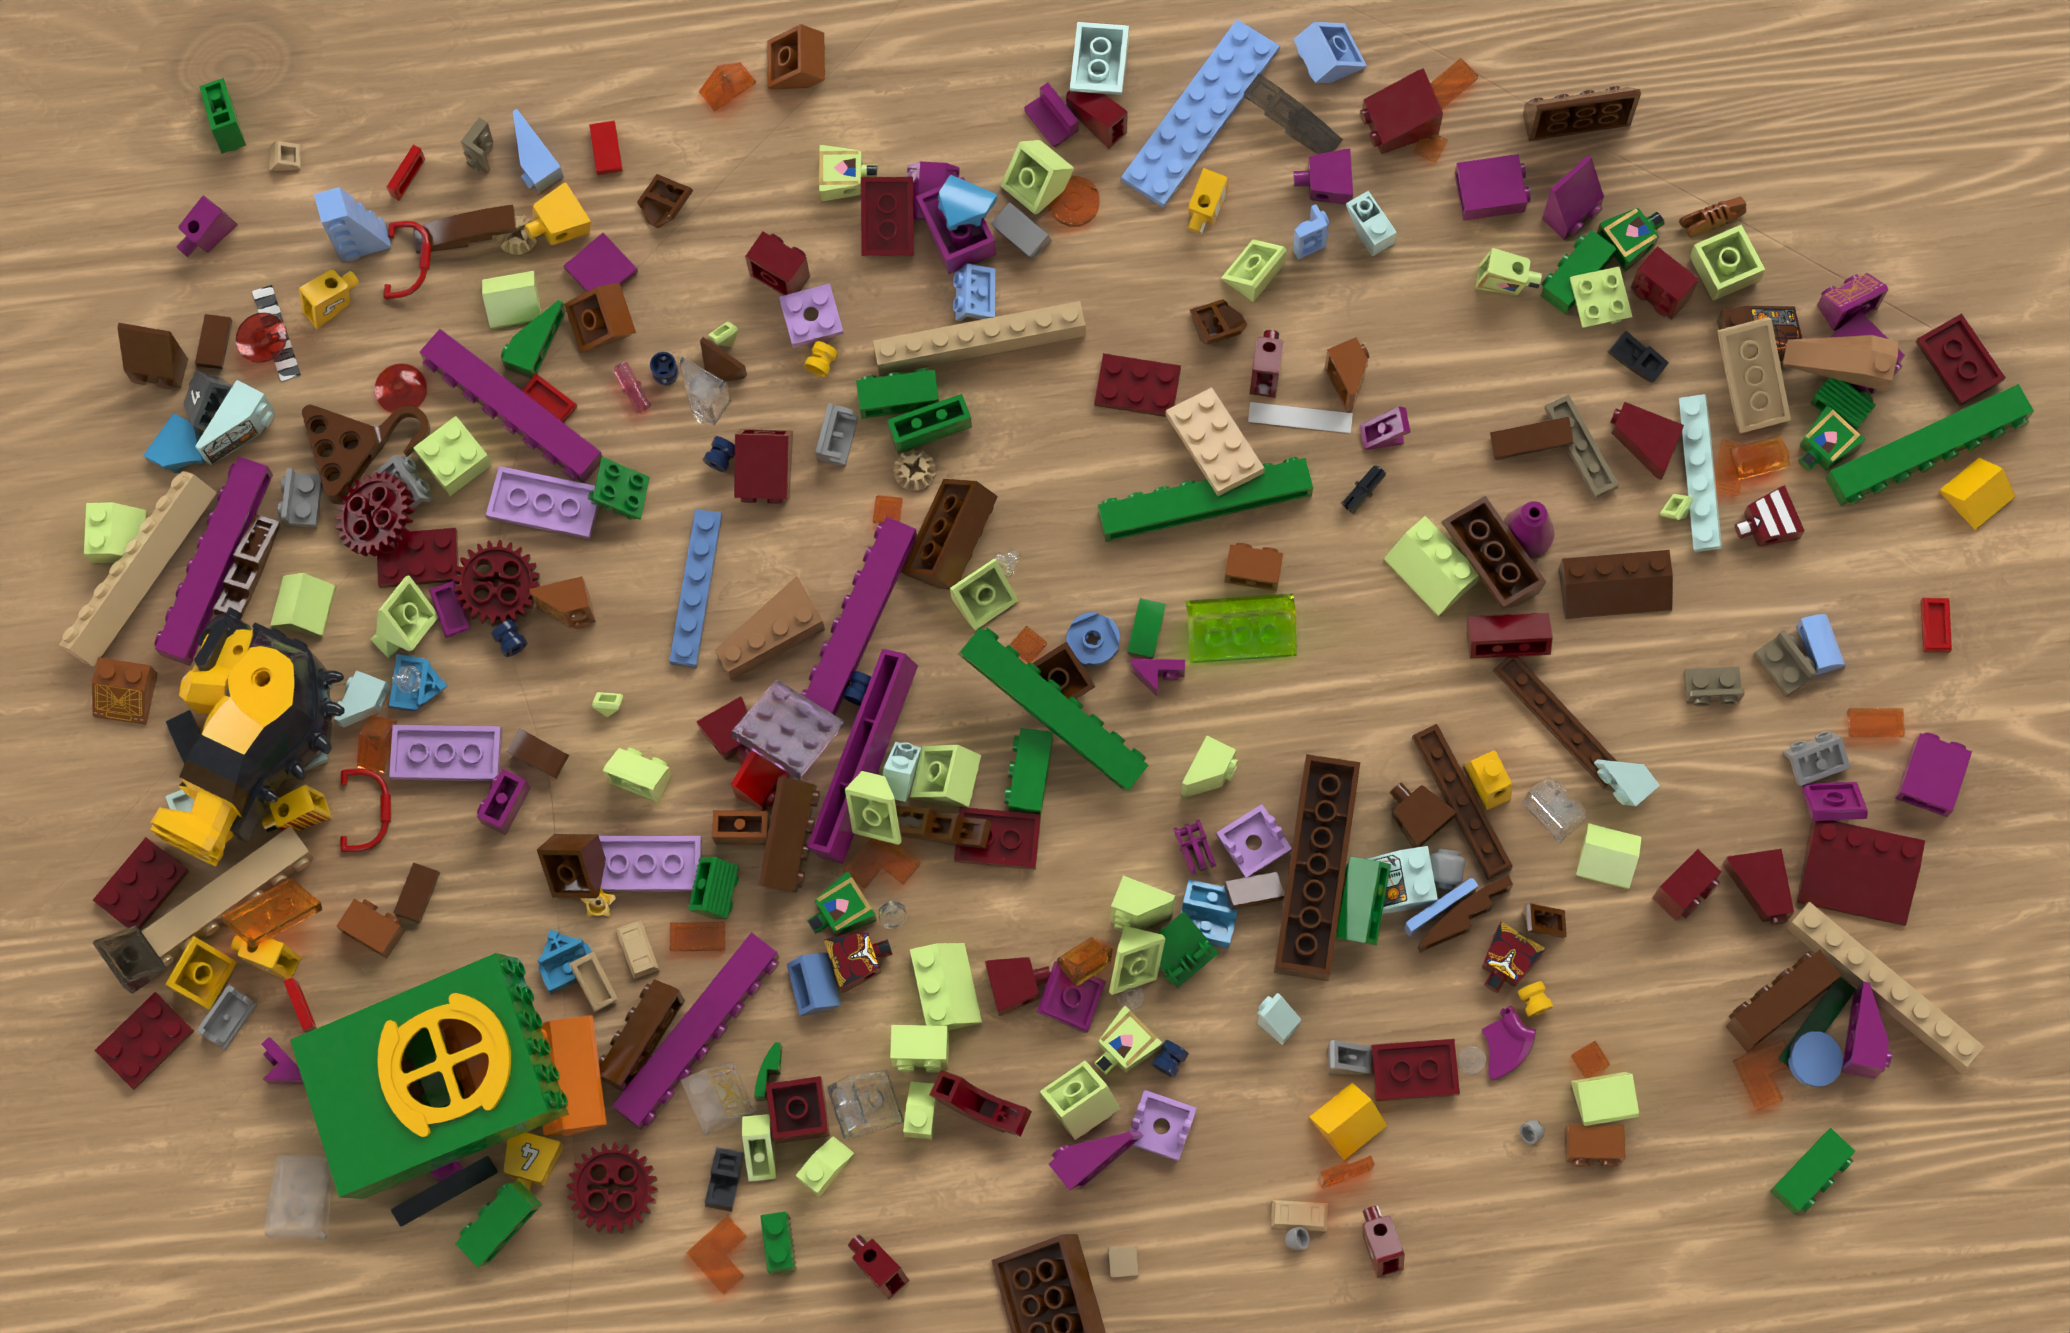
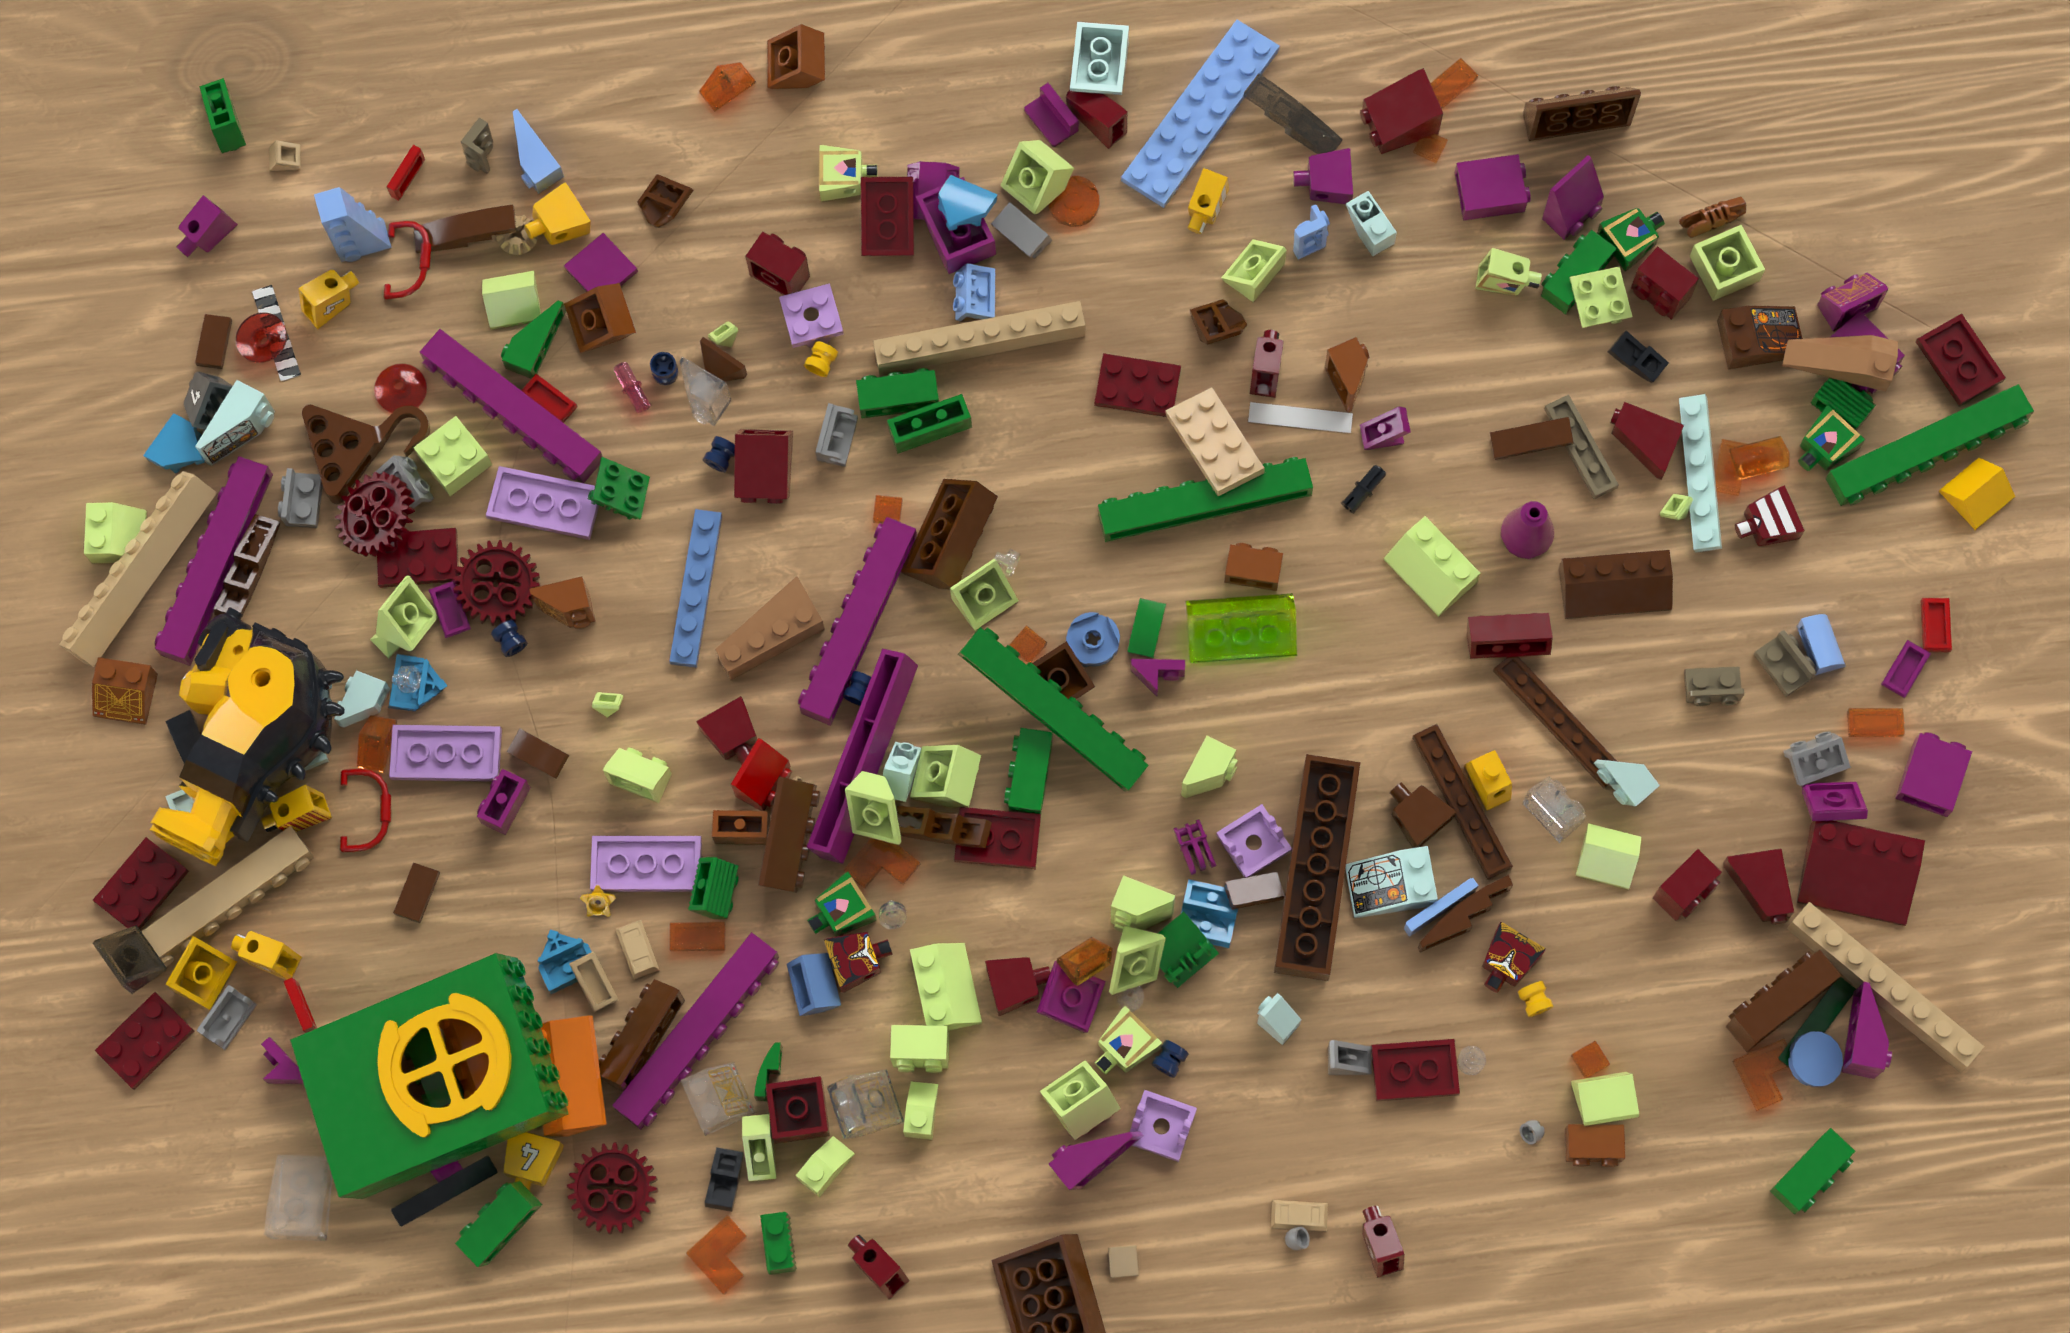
(151, 356): reddish brown slope -> none
(272, 912): clear orange tile -> none
(303, 604): yellowish green slope -> none
(370, 927): dark orange brick -> none
(573, 865): reddish brown slope -> none
(606, 147): red tile -> none
(787, 729): clear purple plate -> none
(918, 480): tan gear -> none
(979, 1105): dark red arch -> none
(1329, 51): light blue slope -> none
(1344, 1172): clear orange tile -> none
(1348, 1121): yellow slope -> none
(1363, 900): brick -> none
(1447, 868): light grey head -> none
(1495, 553): reddish brown slope -> none
(1508, 1043): magenta arm -> none
(1545, 920): reddish brown slope -> none
(1754, 375): tan plate -> none
(1905, 669): none -> magenta tile

